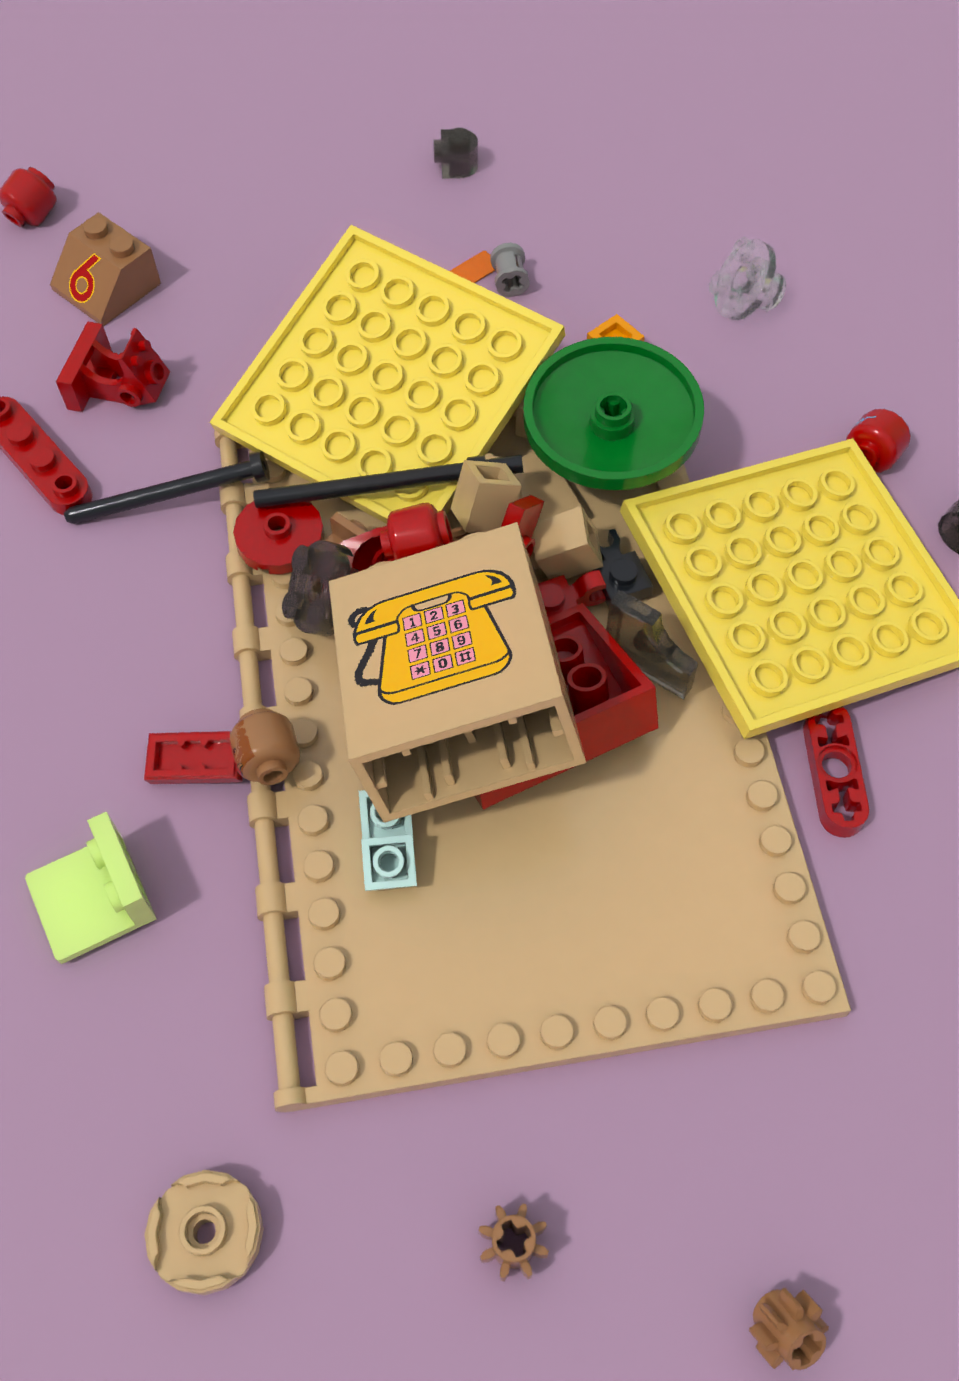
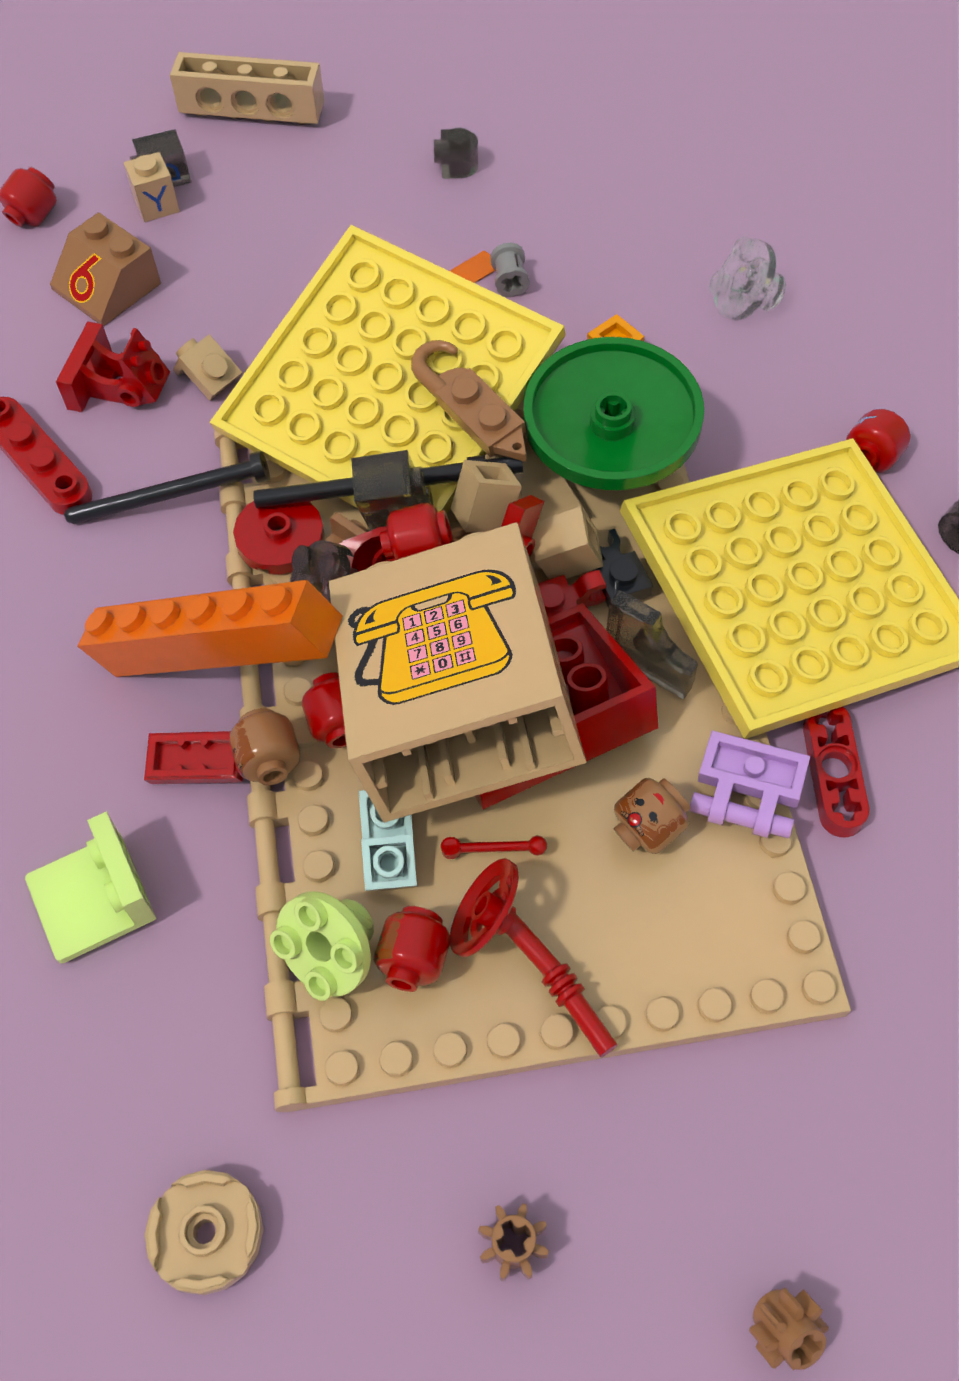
(151, 186): none -> tan brick
(171, 151): none -> clear smoke brick
(206, 366): none -> tan bracket
(213, 630): none -> orange brick
(247, 87): none -> tan brick
(324, 710): none -> red head
(324, 942): none -> yellowish green plate
(387, 484): none -> clear smoke brick
(412, 948): none -> red head
(452, 848): none -> red hinge
(471, 404): none -> medium nougat plate
(500, 917): none -> red dish
(651, 815): none -> medium nougat head
(751, 770): none -> lavender plate

